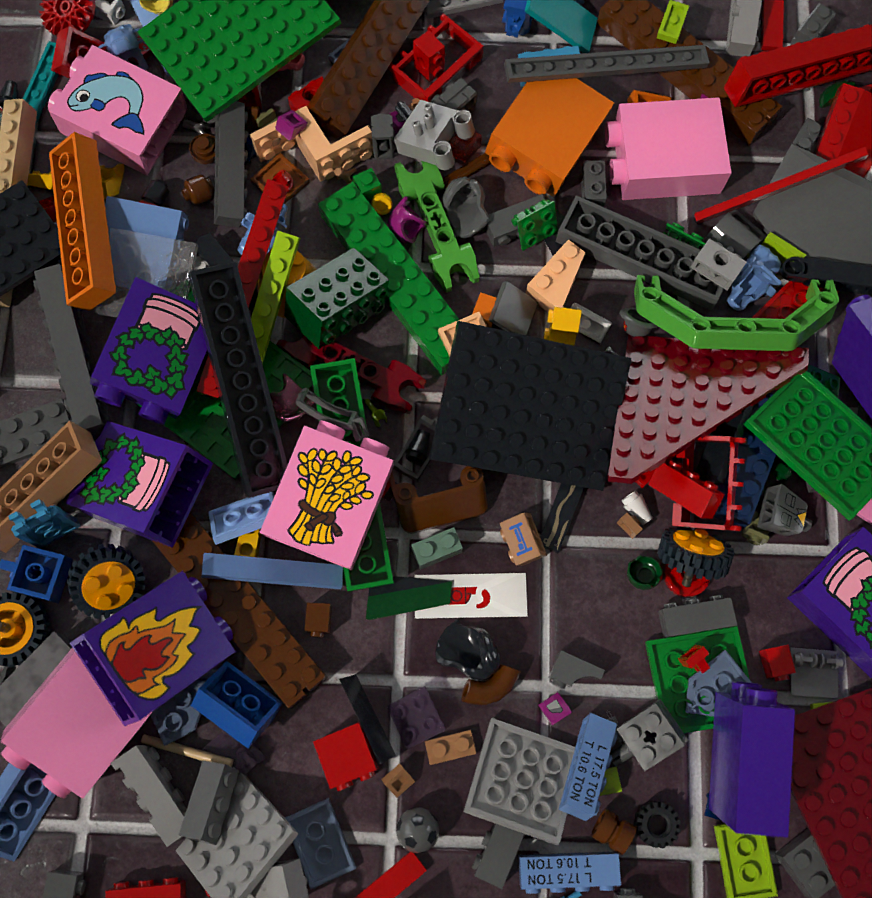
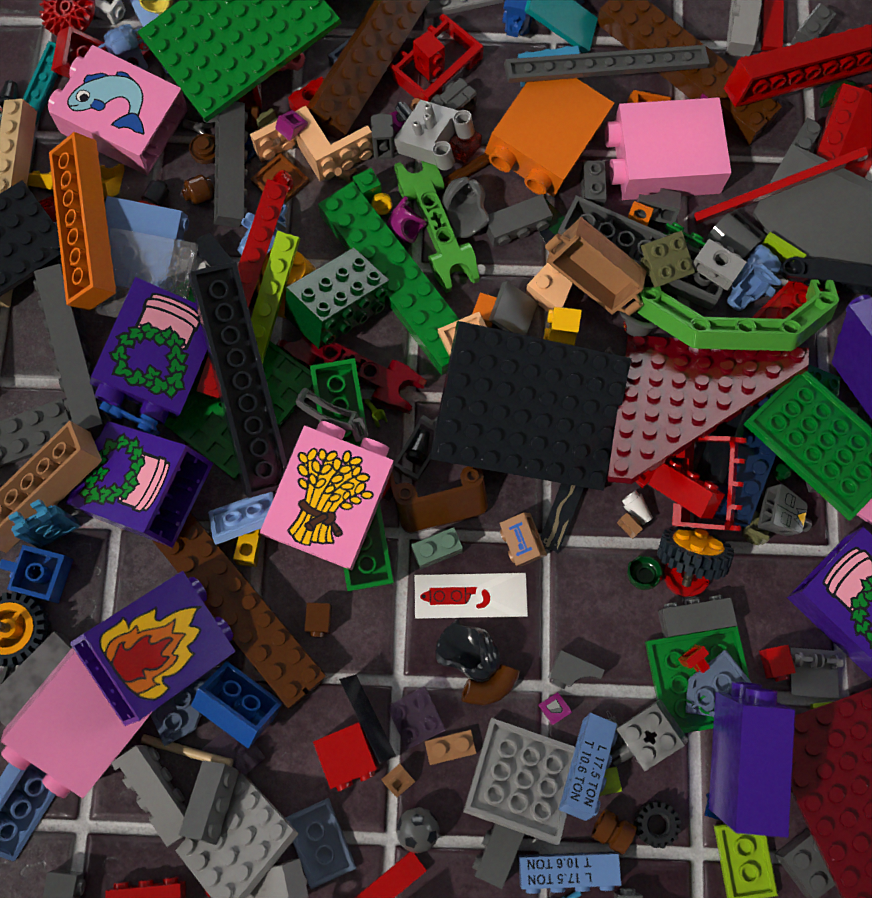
(105, 580): wheel -> none
(144, 423): none -> blue plant
(272, 571): medium blue tile -> none
(285, 401): clear pink piece -> none
(407, 596): dark green sticker -> none
(536, 224): green hinge -> none
(592, 324): white slope -> none
(597, 267): none -> medium nougat container
(648, 210): none -> orange bracket
(665, 205): none -> dark grey arch
(667, 259): none -> olive plate
(672, 21): lime plate -> none

